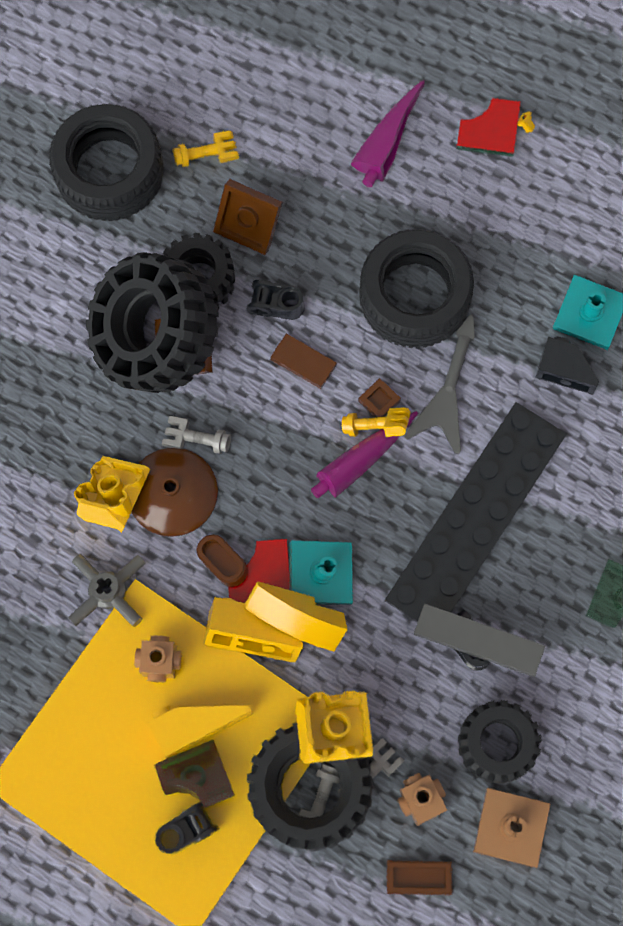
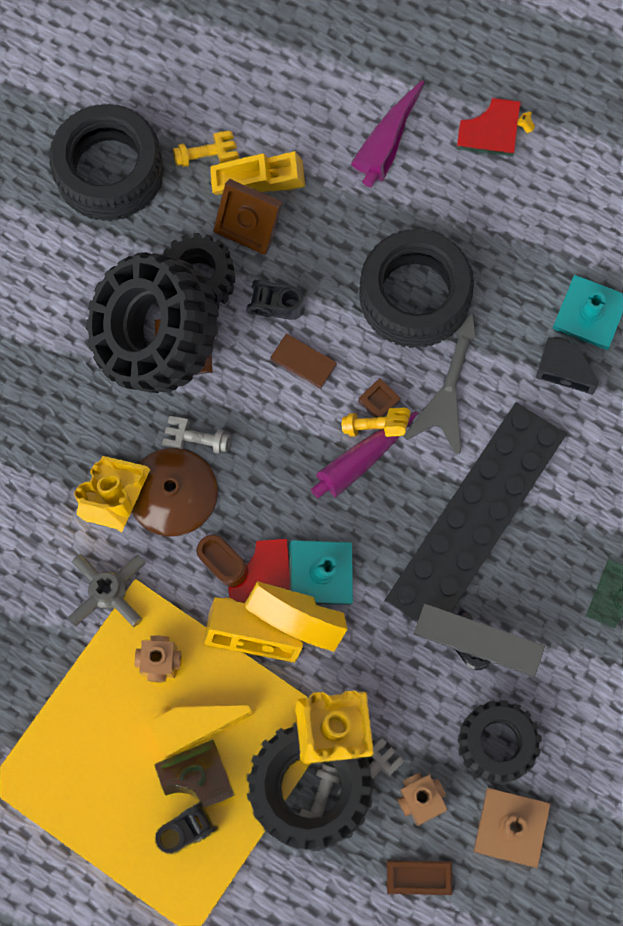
(260, 173): none -> yellow slope

